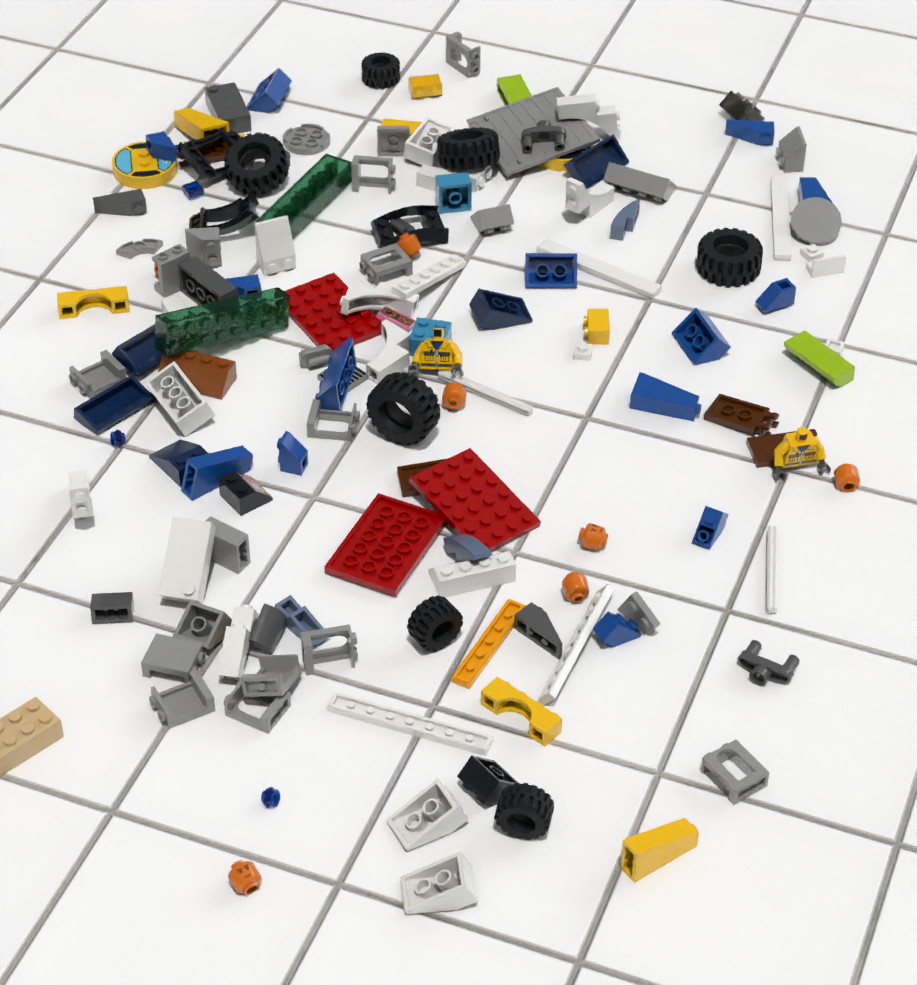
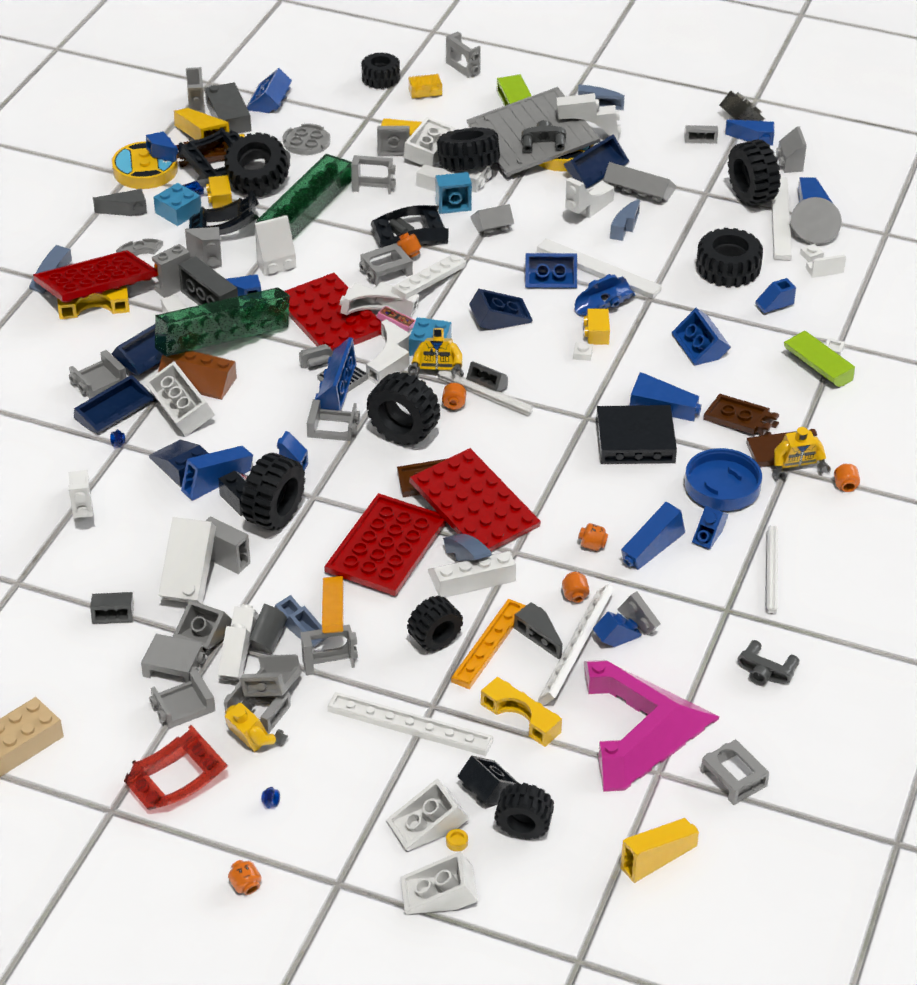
(56, 258): none -> sand blue slope
(95, 276): none -> red plate
(177, 204): none -> dark azure brick
(191, 743): none -> clear red wedge
(195, 89): none -> light grey panel
(219, 191): none -> yellow brick
(249, 727): none -> yellow torso
(273, 491): none -> black tyre
(332, 605): none -> light orange tile
(457, 840): none -> yellow tile
(487, 377): none -> dark grey brick
(605, 96): none -> sand blue slope
(610, 285): none -> blue piece
(636, 434): none -> black panel
(654, 536): none -> blue slope
(658, 736): none -> dark pink wedge
(701, 134): none -> light grey brick
(723, 479): none -> blue brick
(754, 172): none -> black tyre

